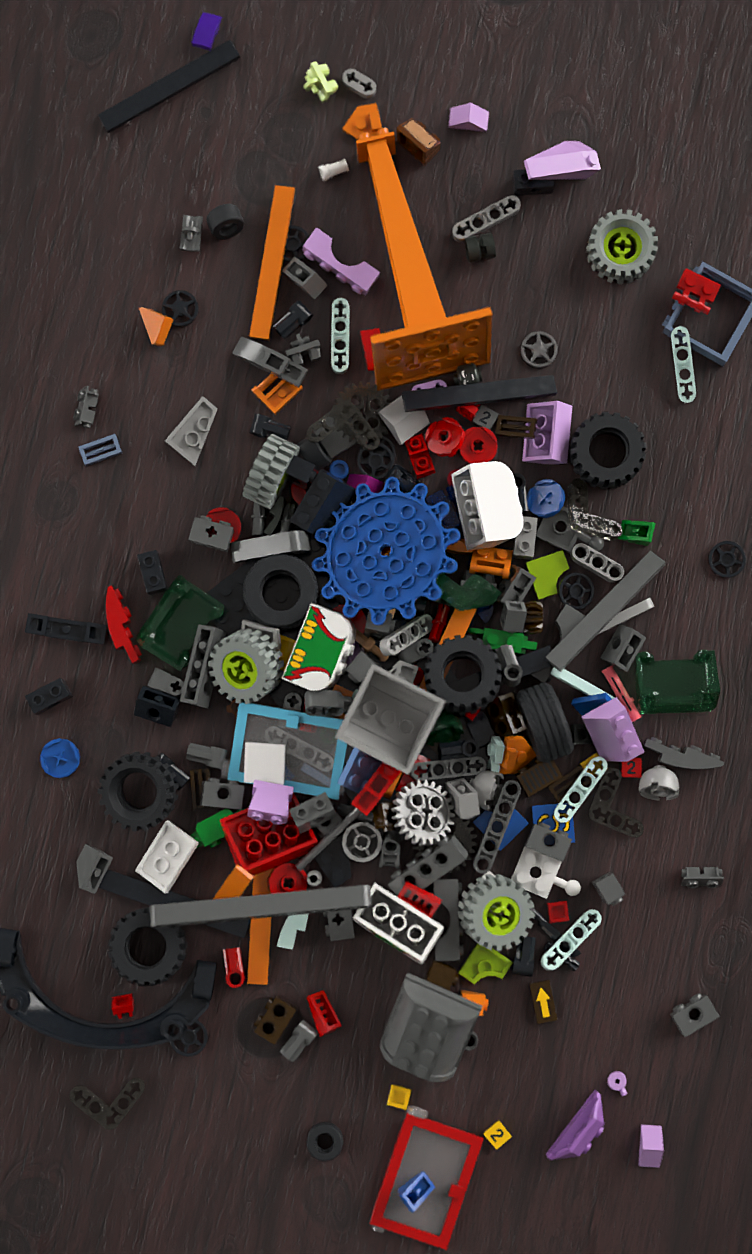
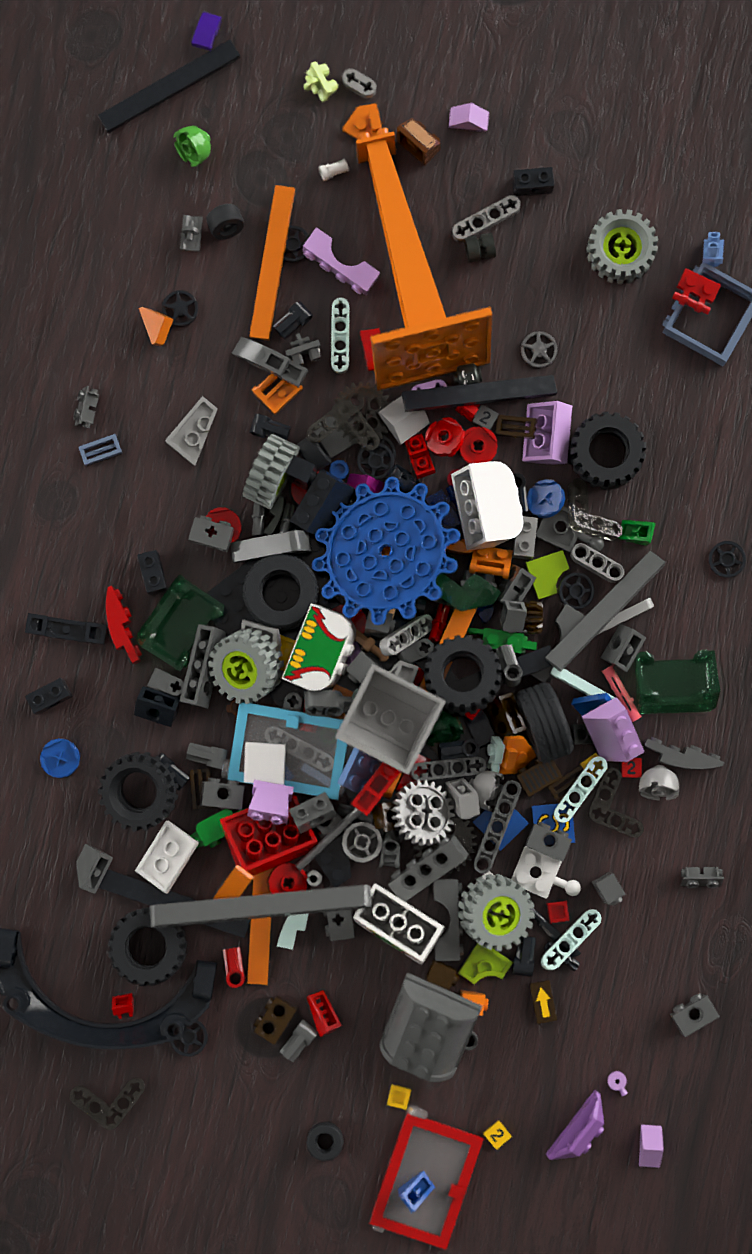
(193, 144): none -> bright green cylinder
(304, 277): dark grey slope -> none
(422, 894): red slope -> none
(563, 161): lavender wedge -> none
(683, 364): light aqua beam -> none
(713, 249): none -> medium blue hips

